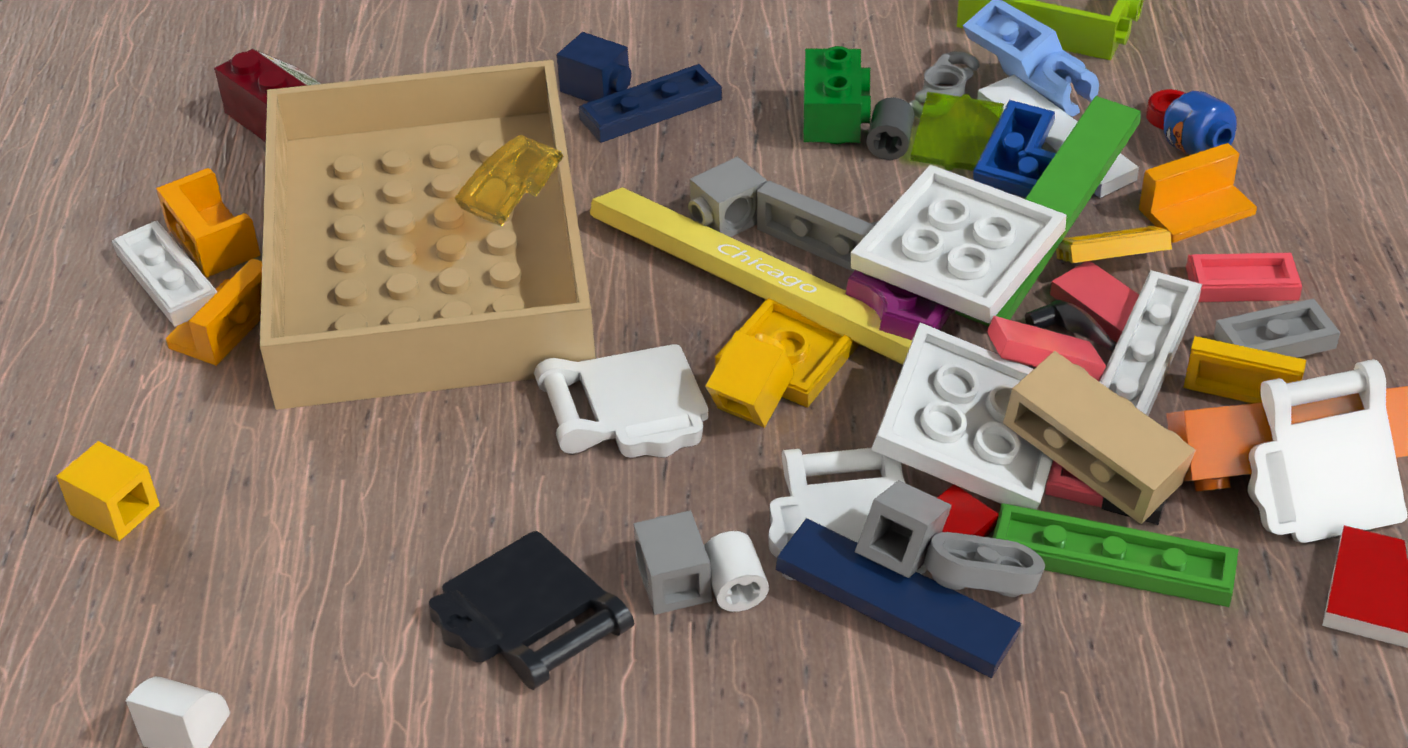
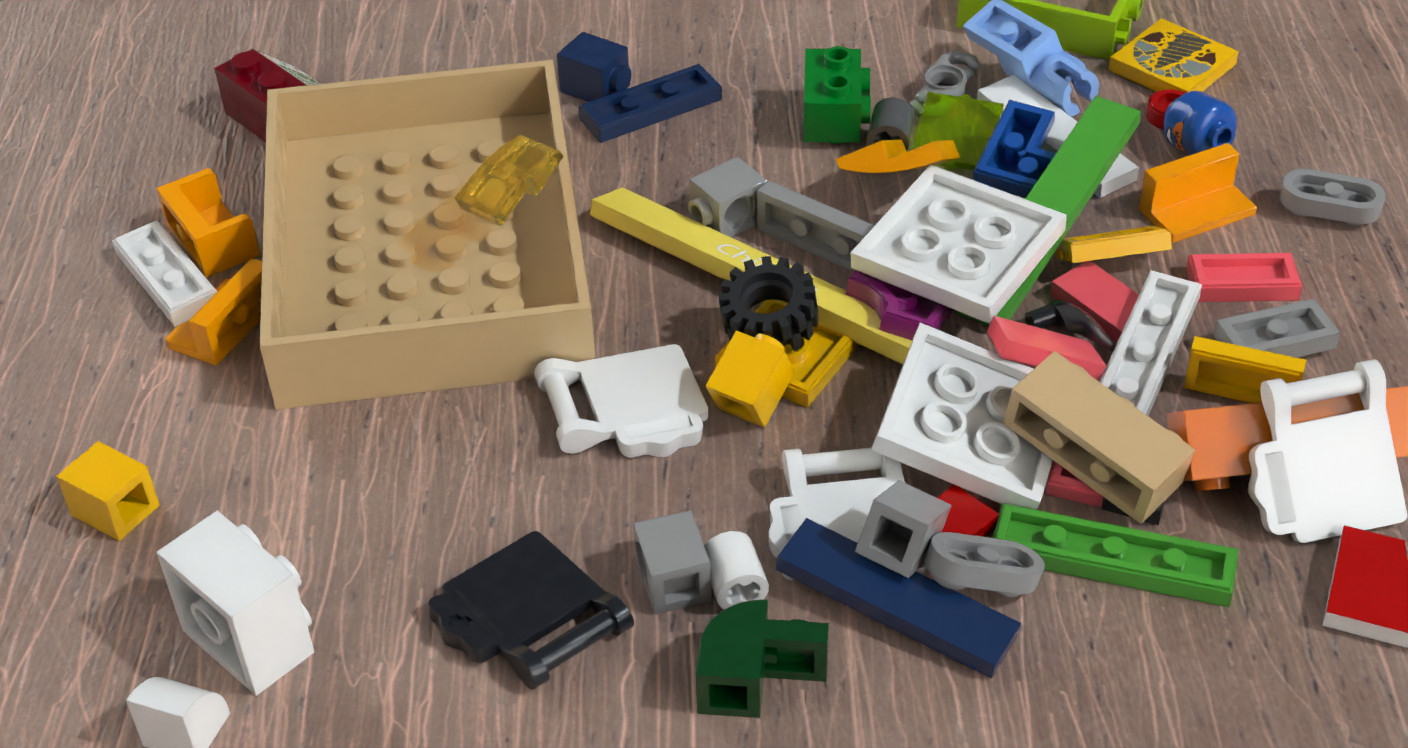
(237, 601): none -> white brick
(745, 648): none -> dark green brick
(770, 283): none -> black tyre
(892, 156): none -> light orange slope
(1172, 59): none -> yellow tile
(1332, 196): none -> light grey plate

